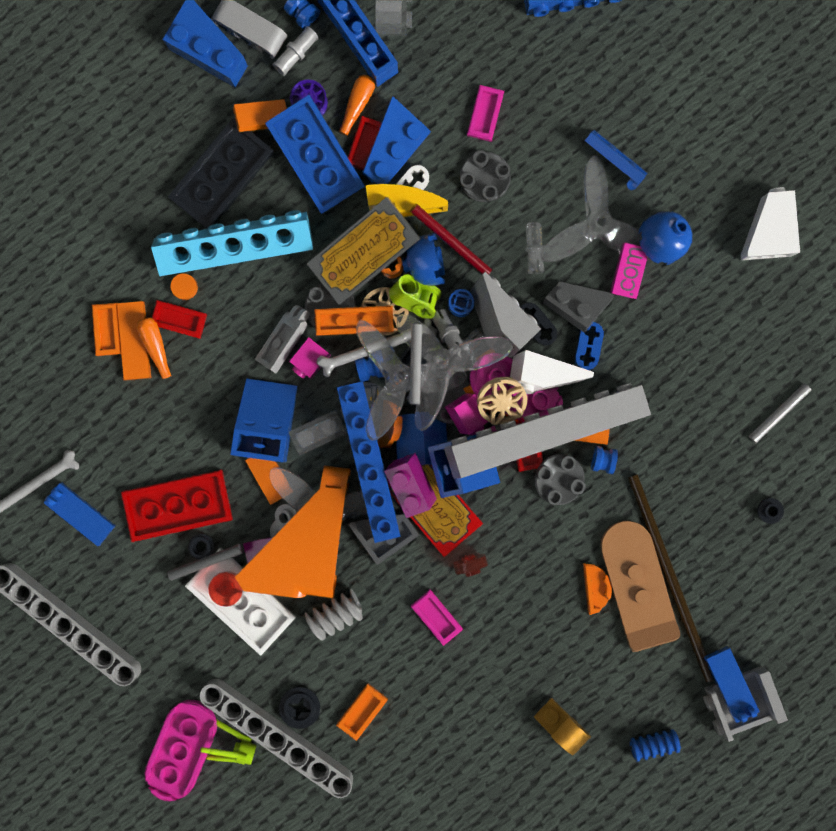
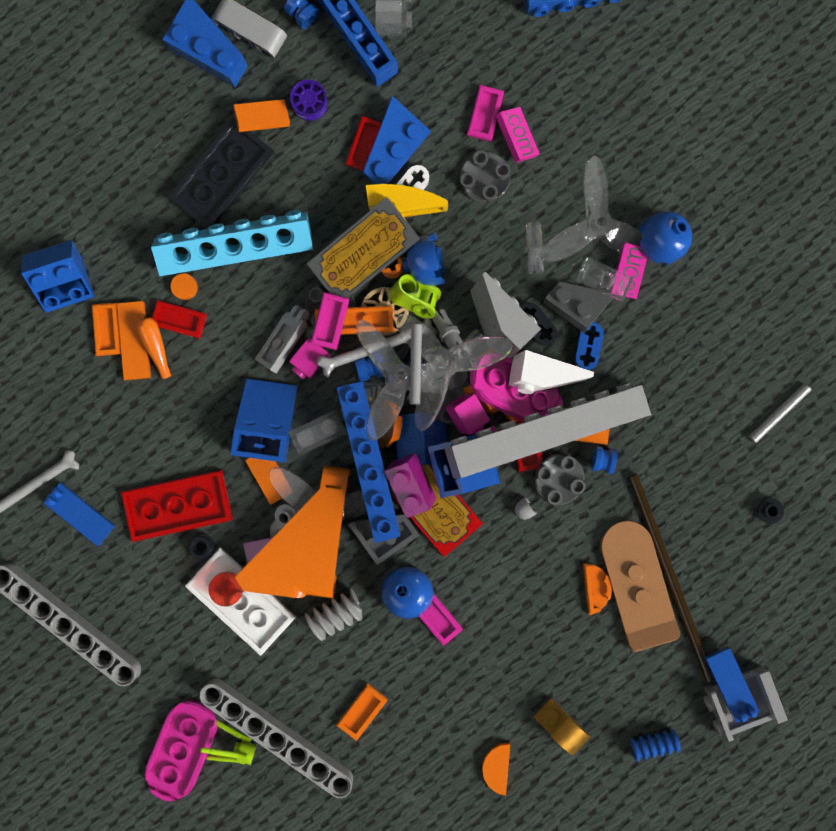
(57, 276): none -> blue slope
(205, 562): dark grey bar -> none
(288, 712): black gear -> none
(295, 51): light grey pin -> none
(315, 154): blue plate -> none
(330, 321): none -> dark pink tile
(358, 99): orange piece -> none
(418, 594): none -> blue cylinder
(451, 240): dark red bar -> none
(458, 306): blue wheel -> none
(470, 564): clear red wheel -> none
(496, 767): none -> orange tile
(502, 400): tan wheel -> none
(517, 134): none -> dark pink tile
(524, 510): none -> light grey hinge
(604, 279): none -> clear plate
(618, 158): blue hinge -> none
(773, 227): white slope -> none

